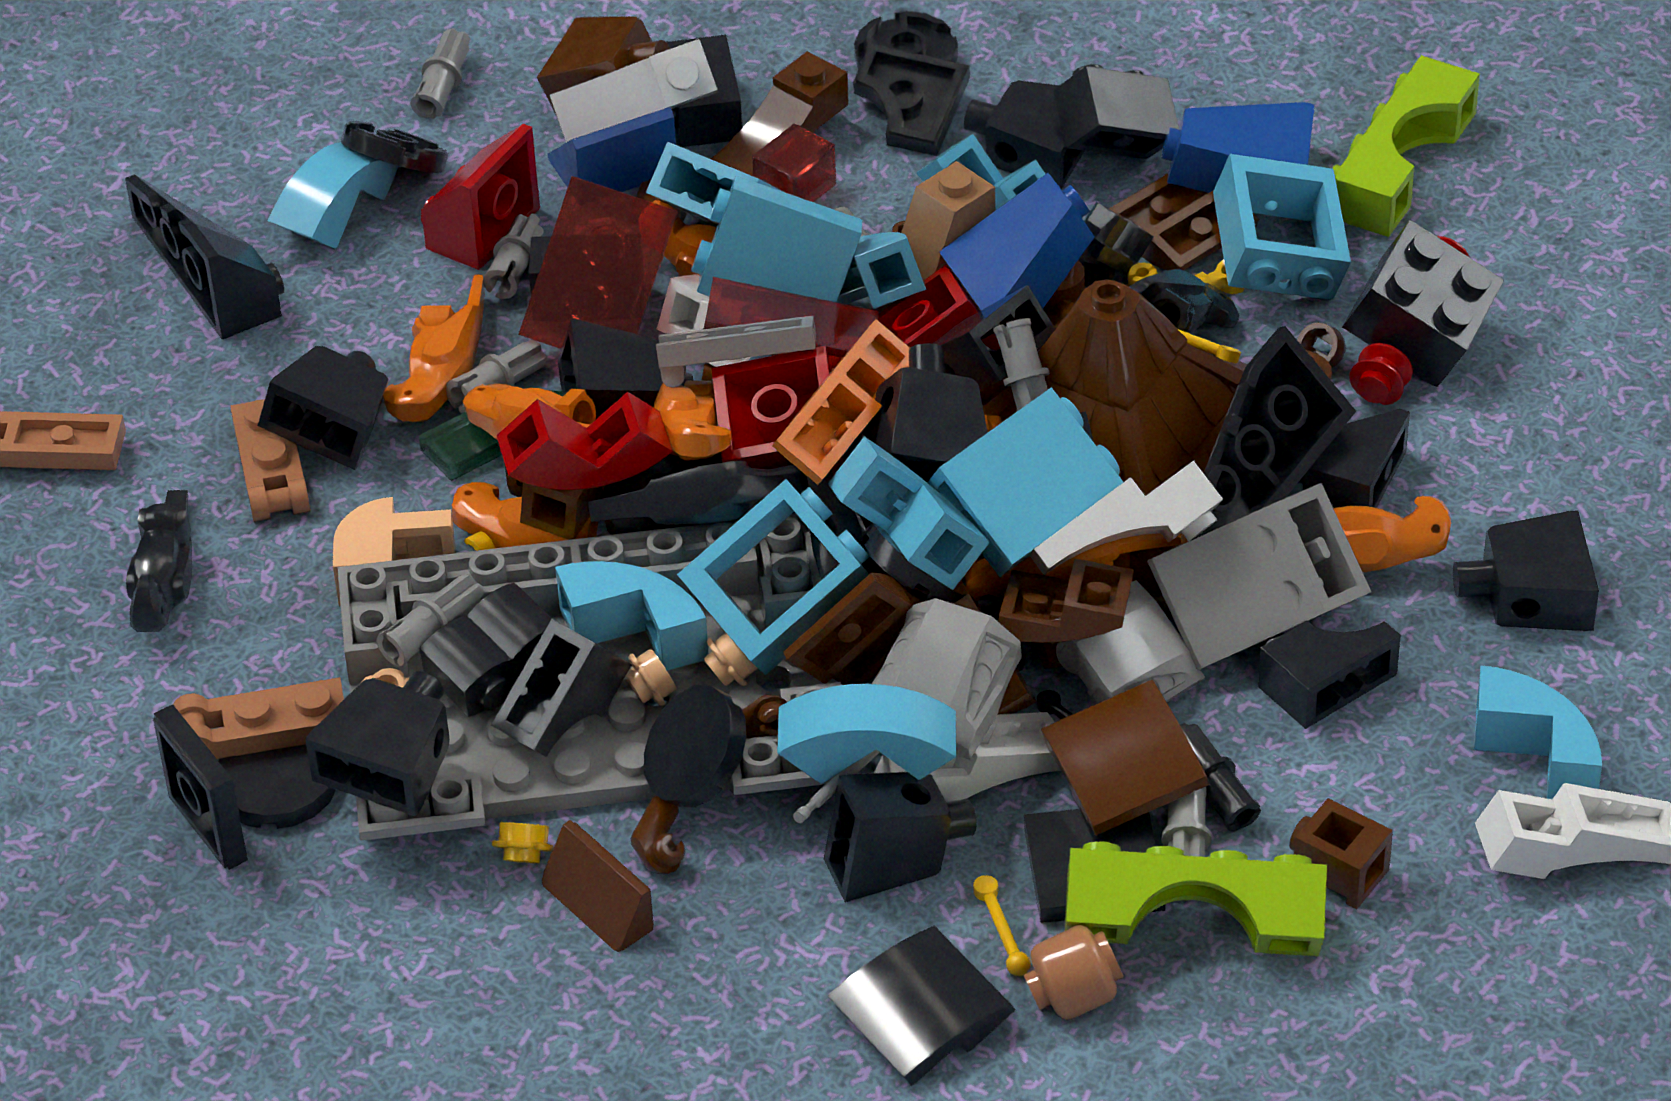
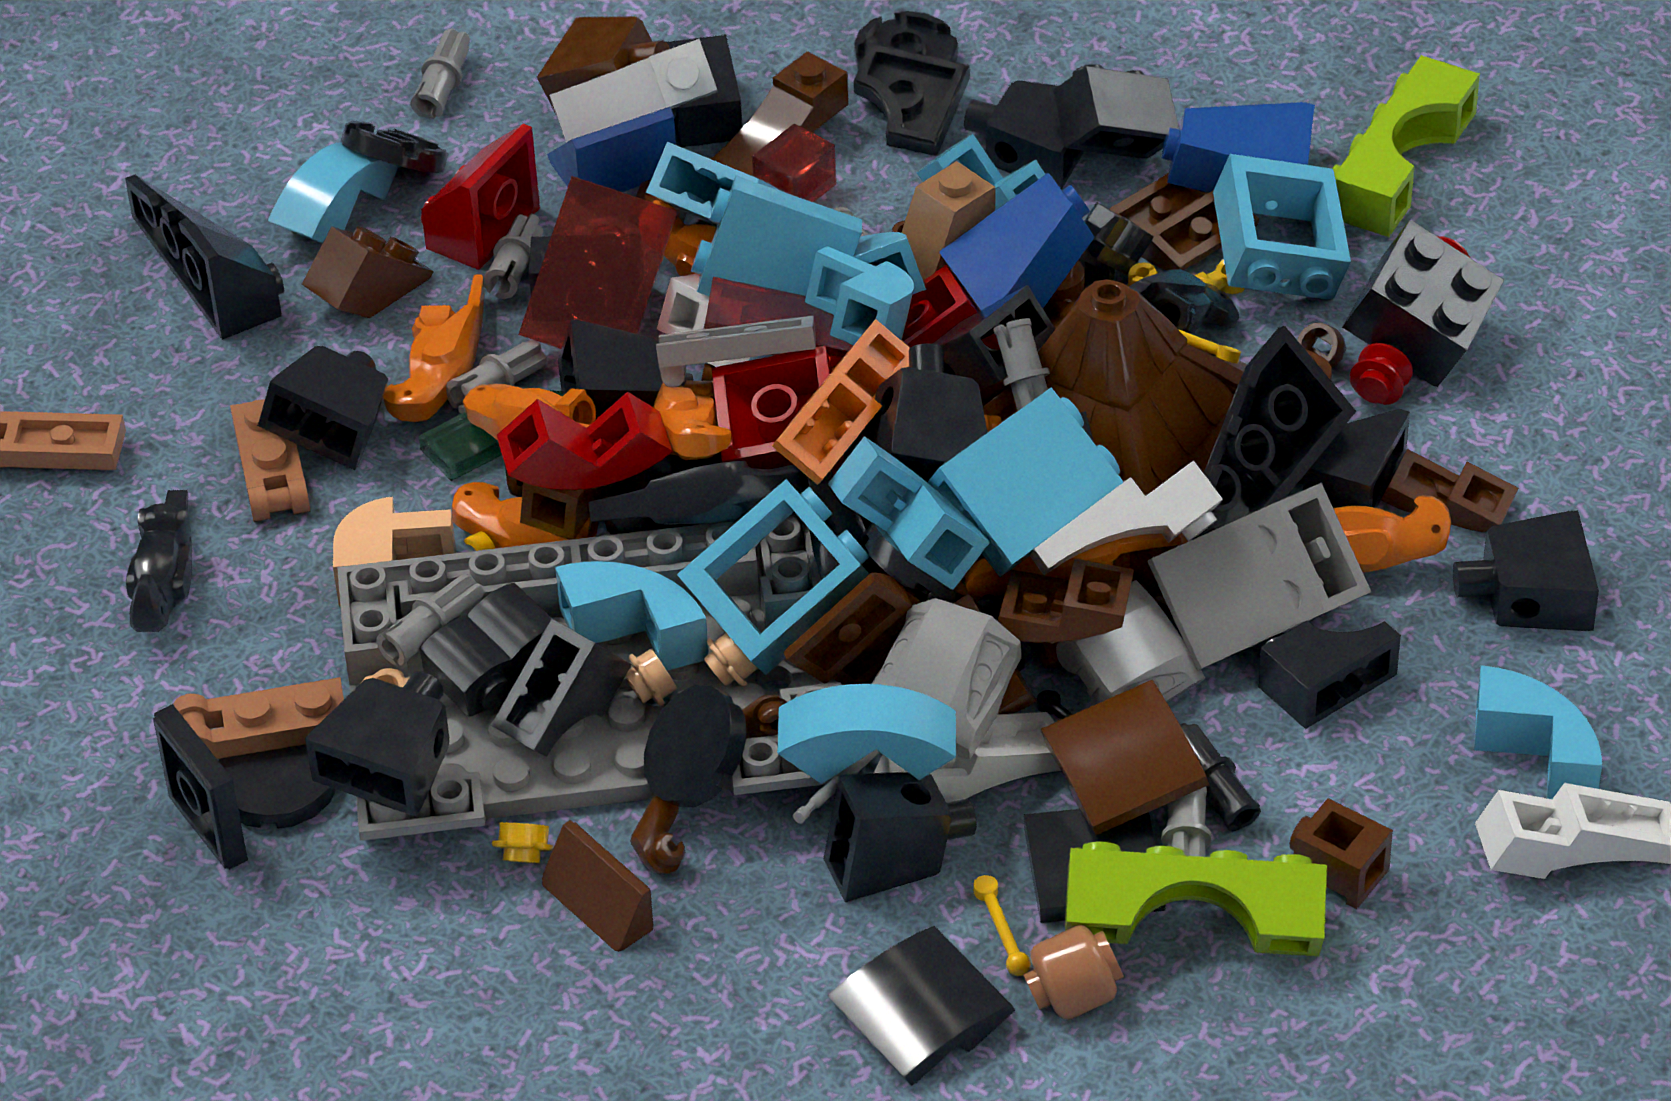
(363, 271): none -> reddish brown slope
(859, 294): none -> medium azure brick
(1473, 497): none -> reddish brown slope

